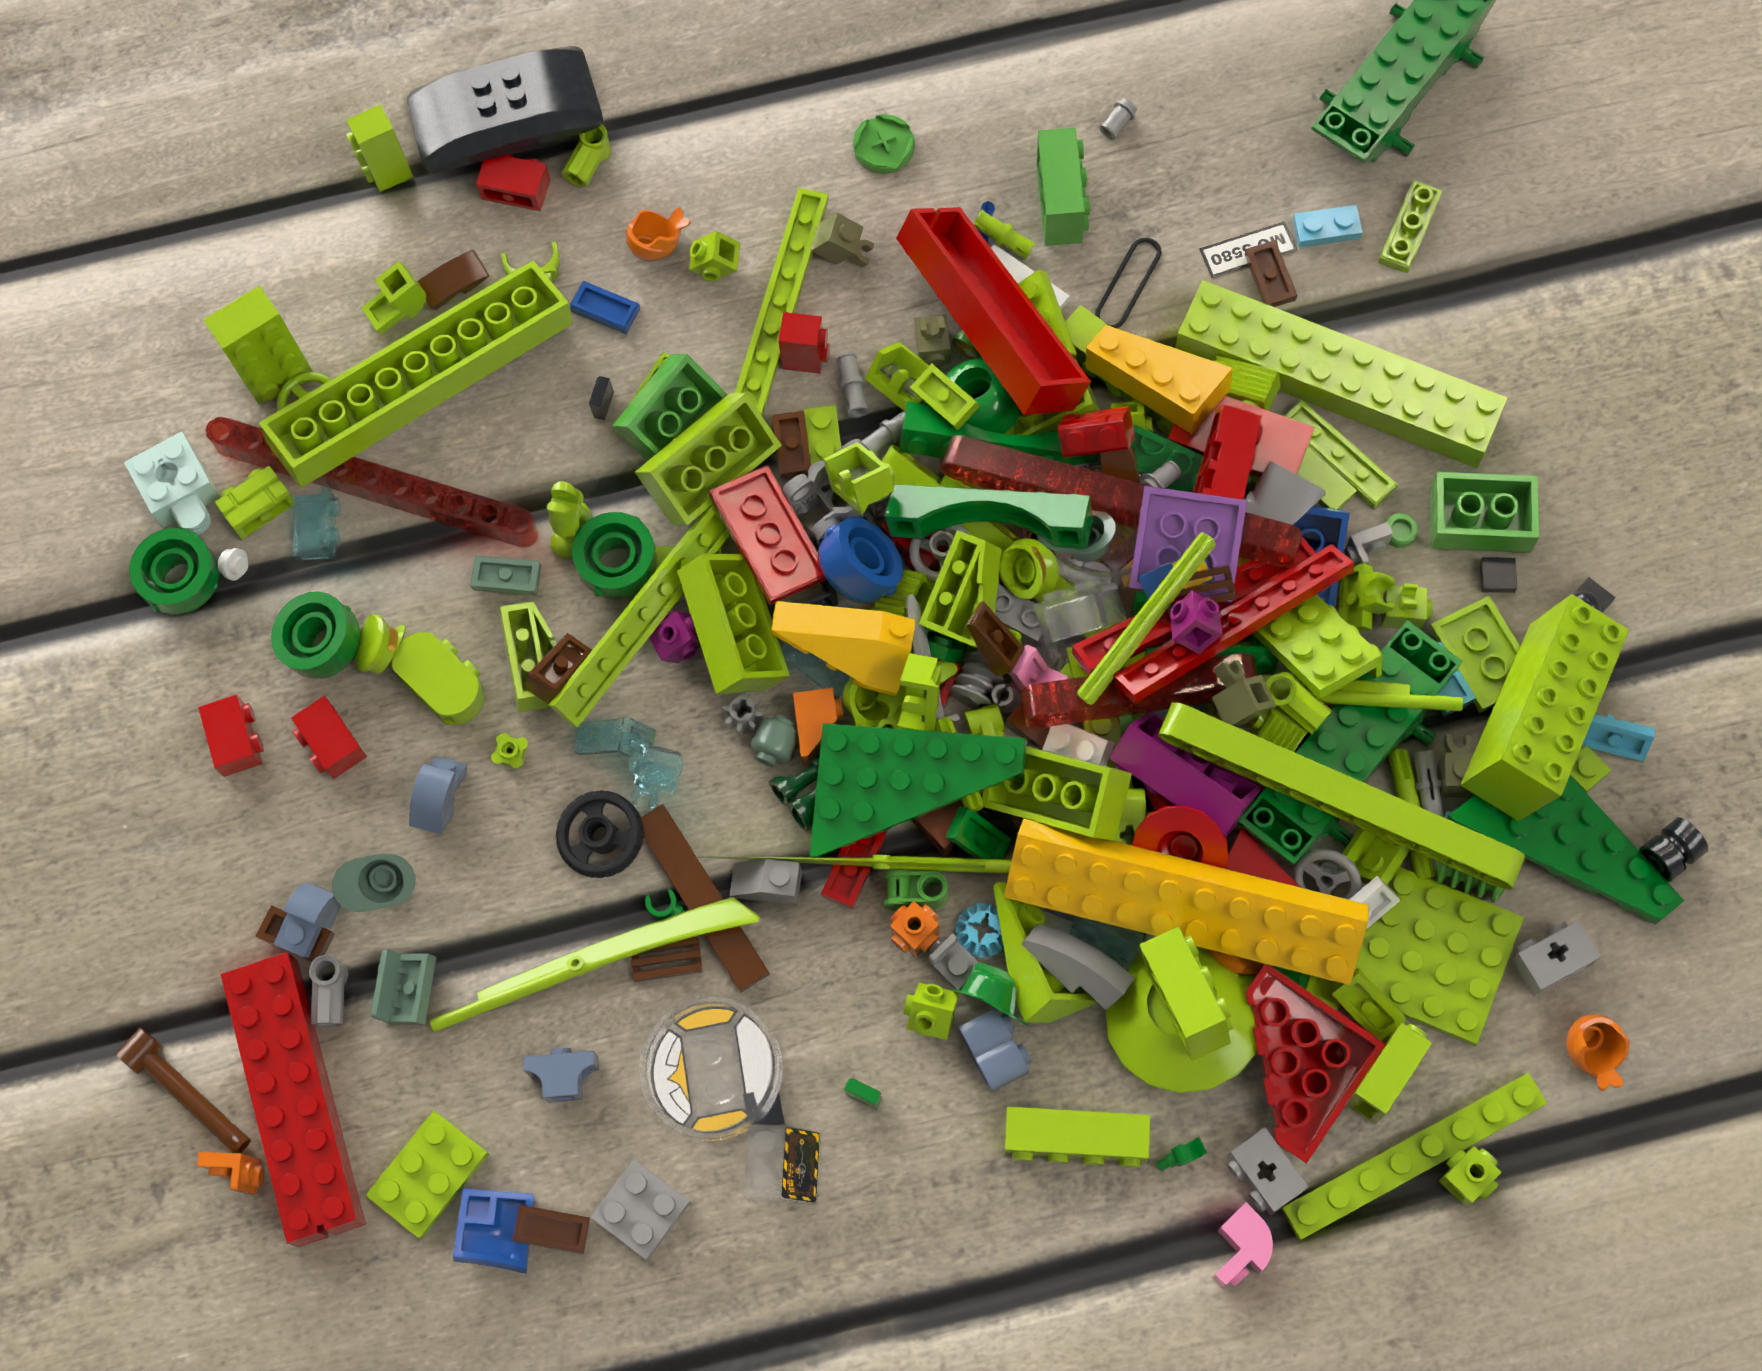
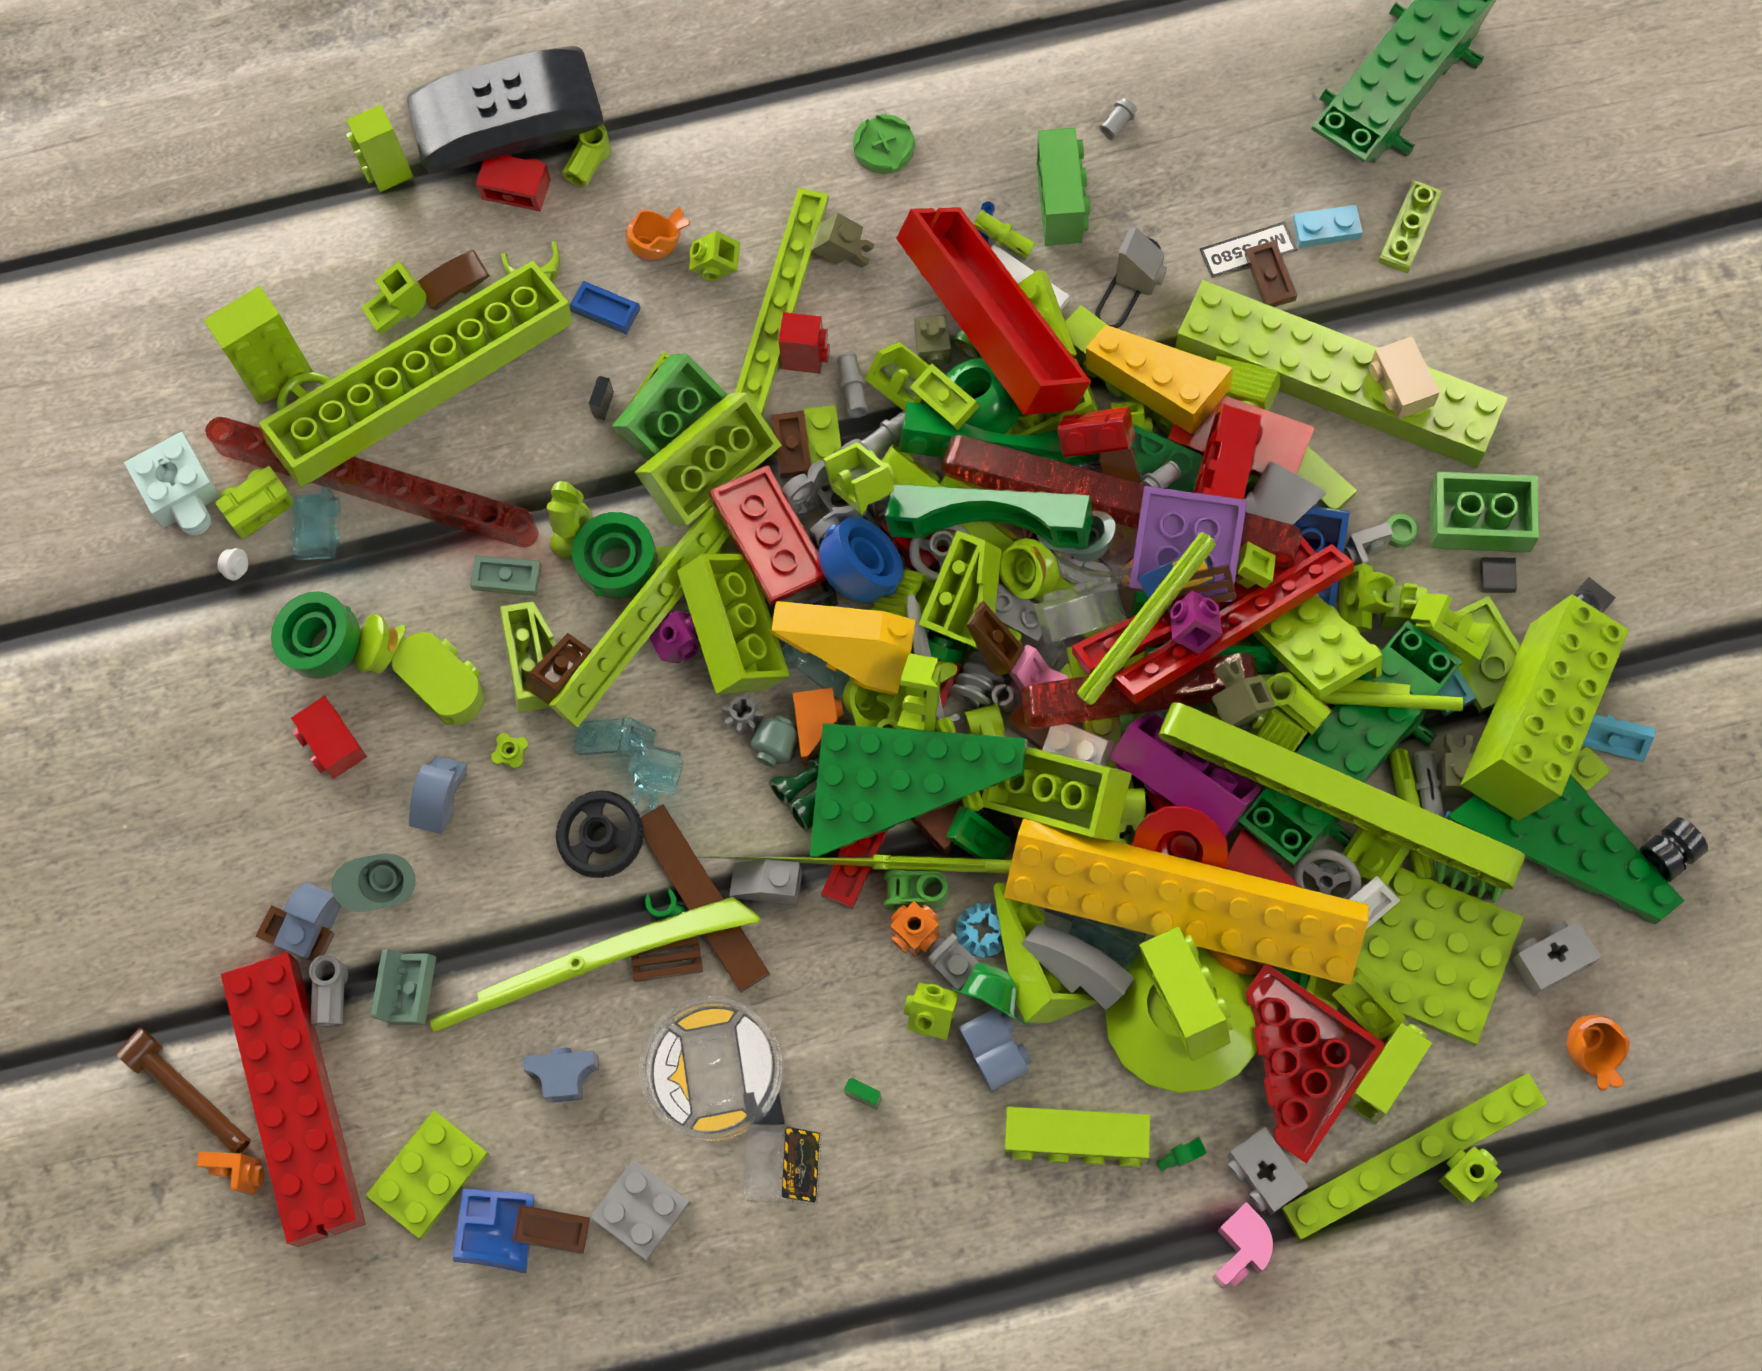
(160, 554): green piece -> none
(231, 735): red brick -> none
(1140, 263): none -> light grey slope
(1255, 566): none -> lime tile
(1345, 458): lime tile -> none
(1403, 378): none -> tan brick
(1451, 629): none -> lime window

